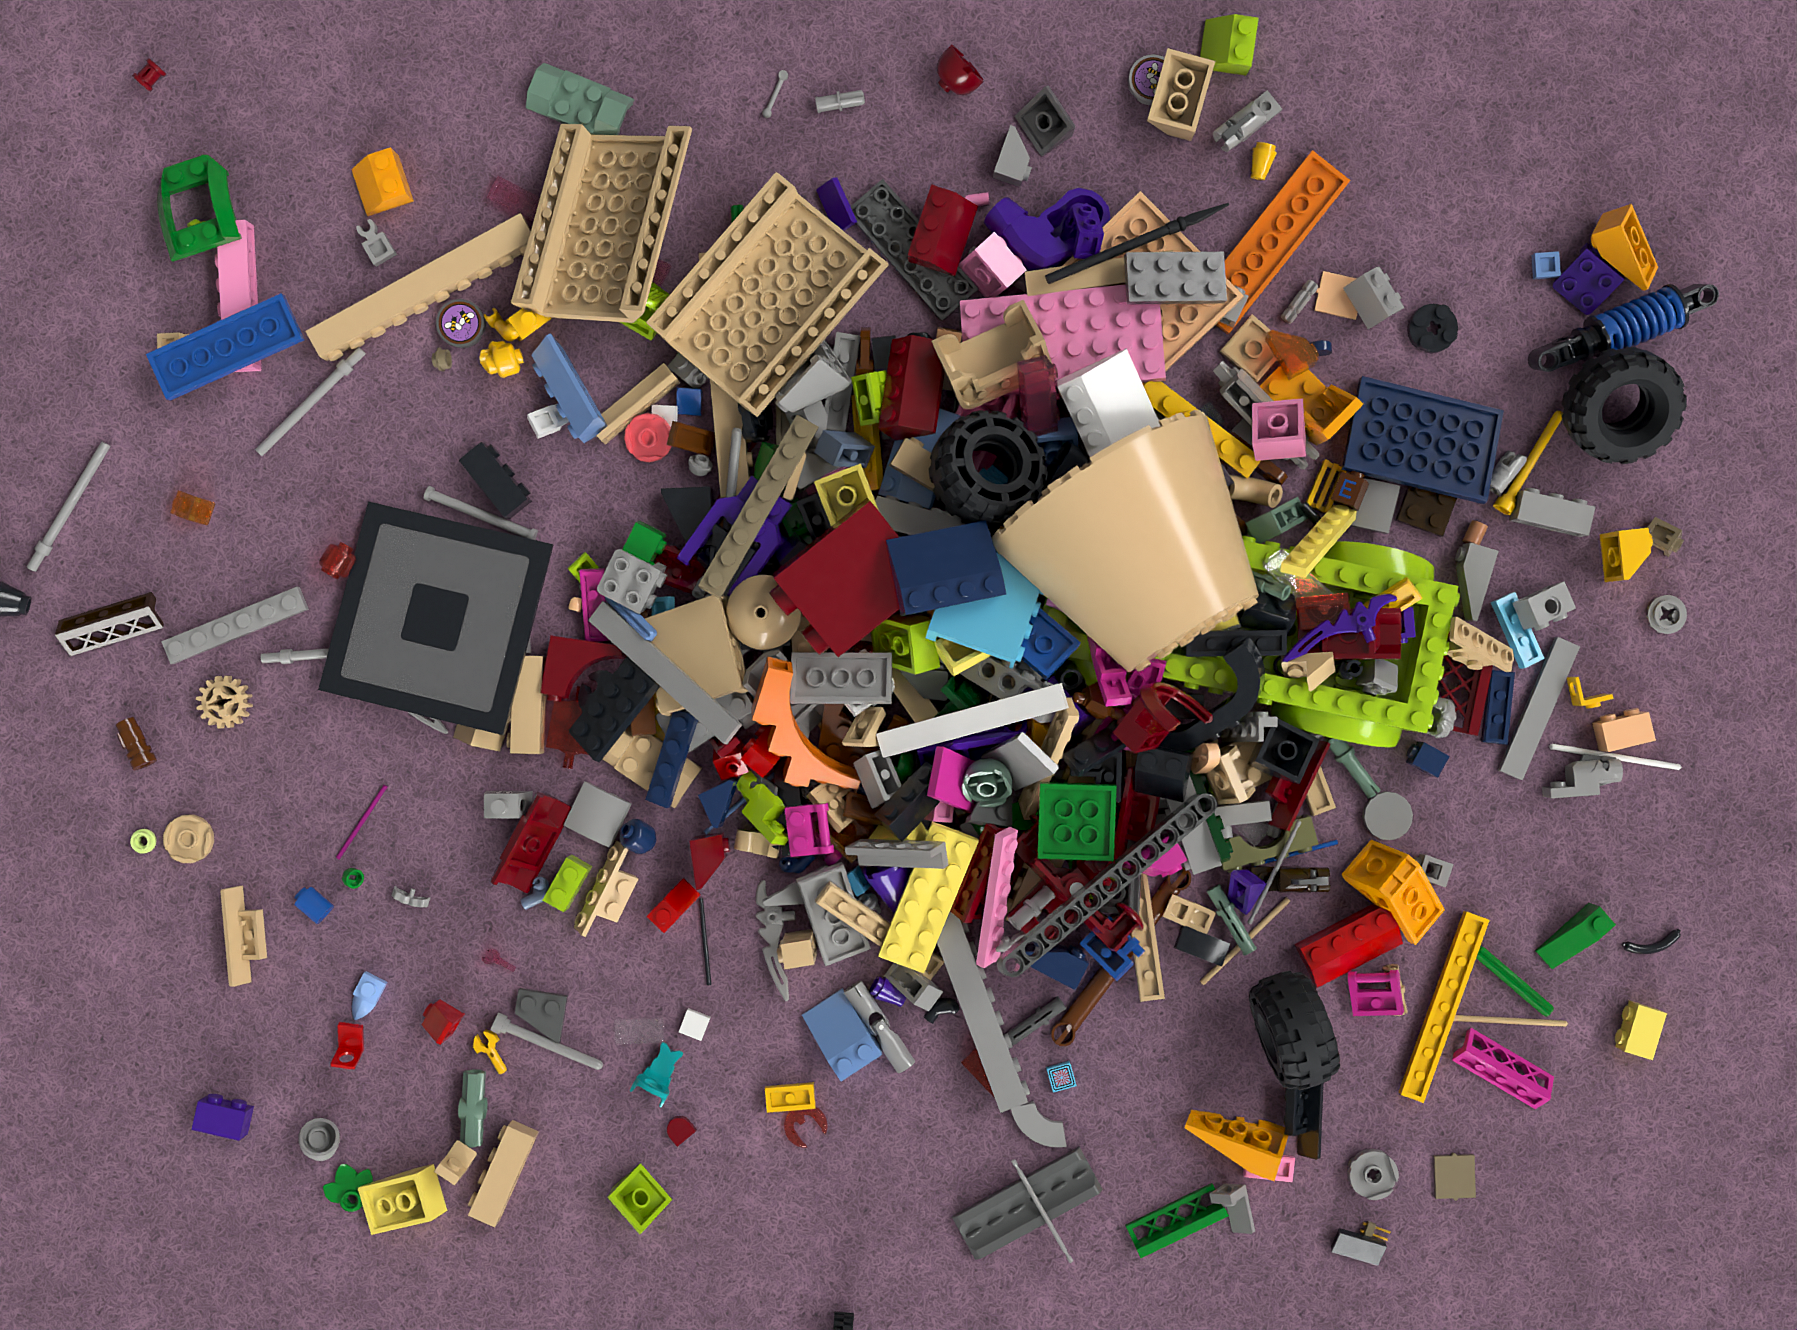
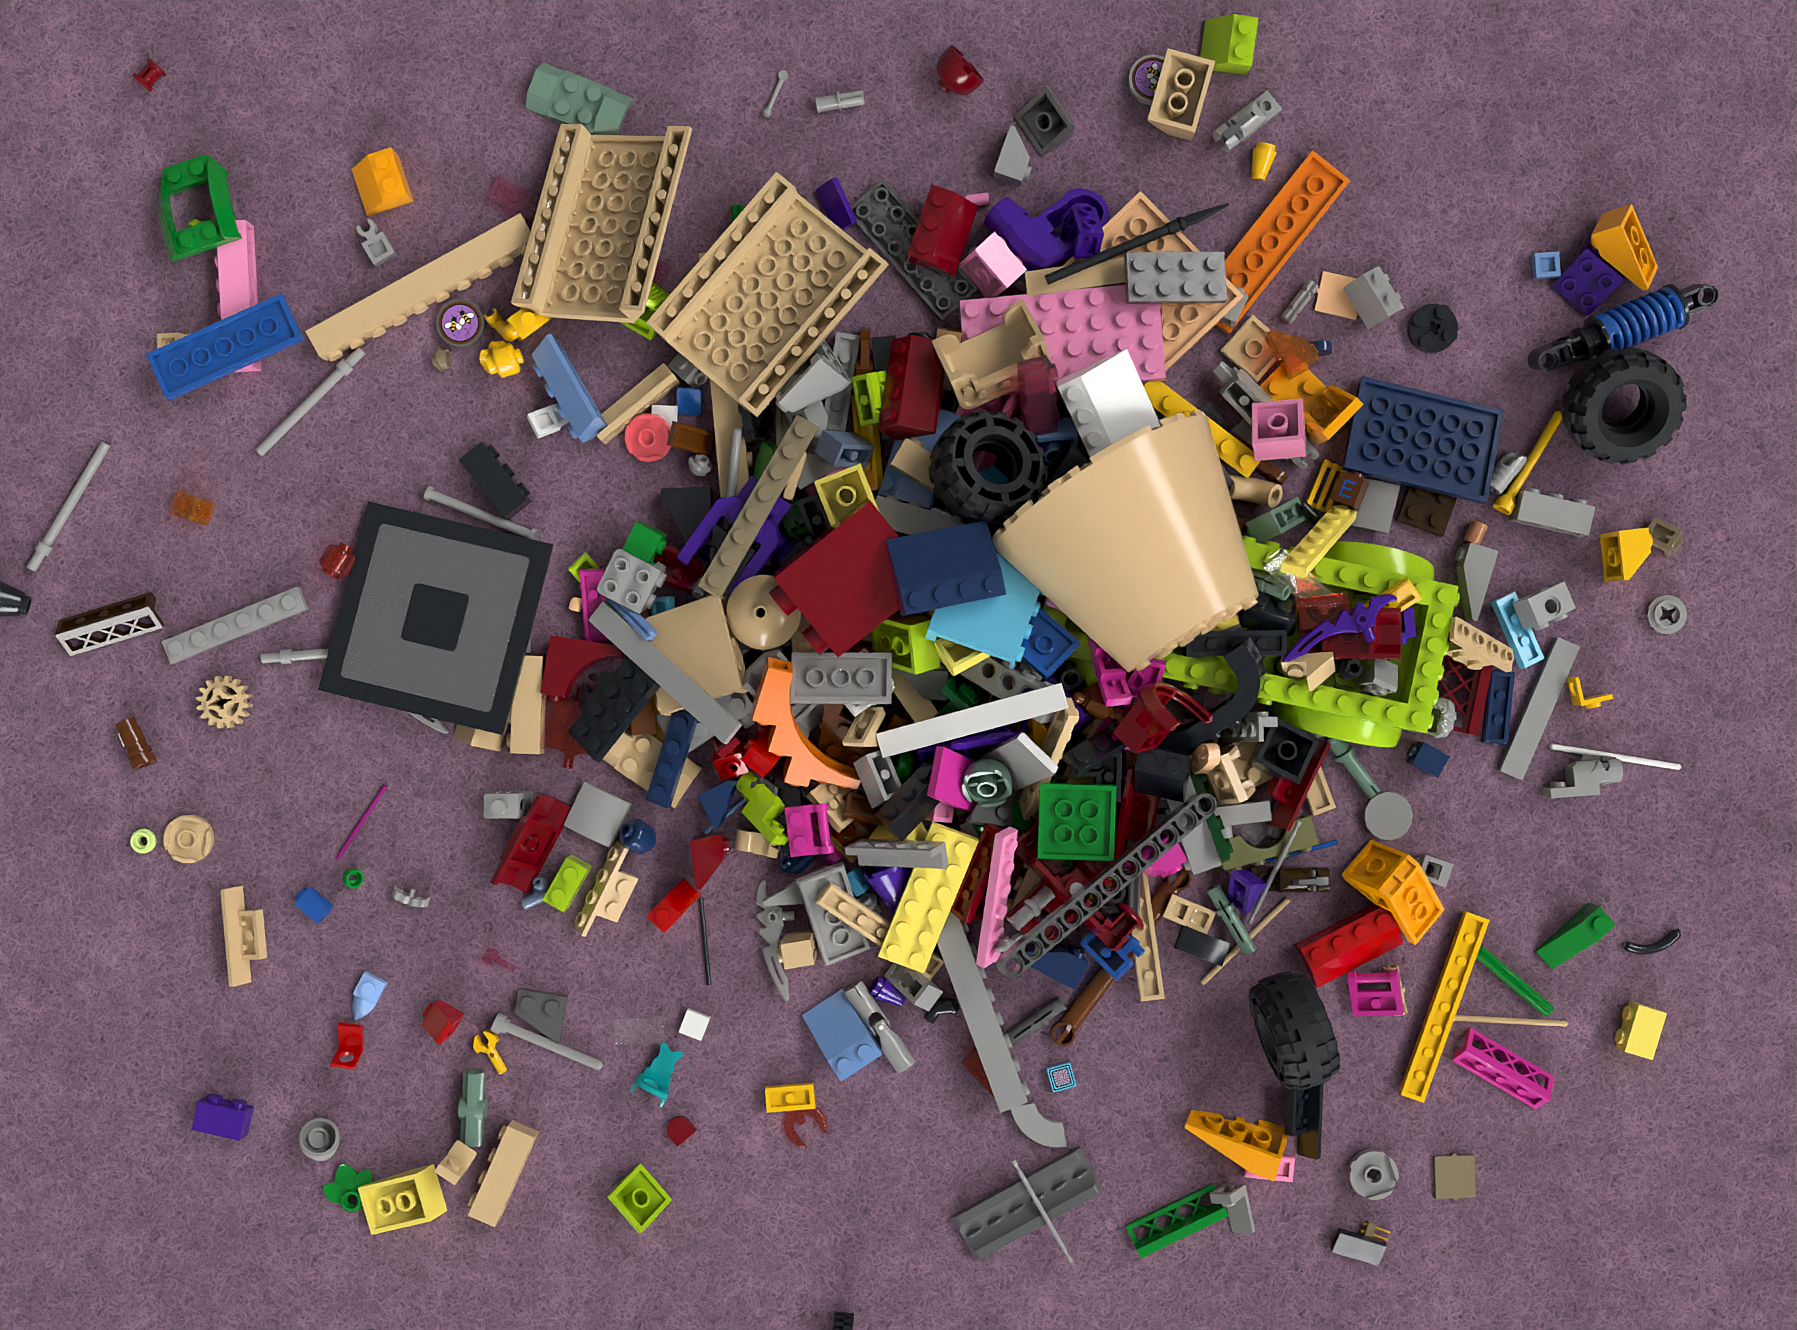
(1623, 731): light nougat brick -> none

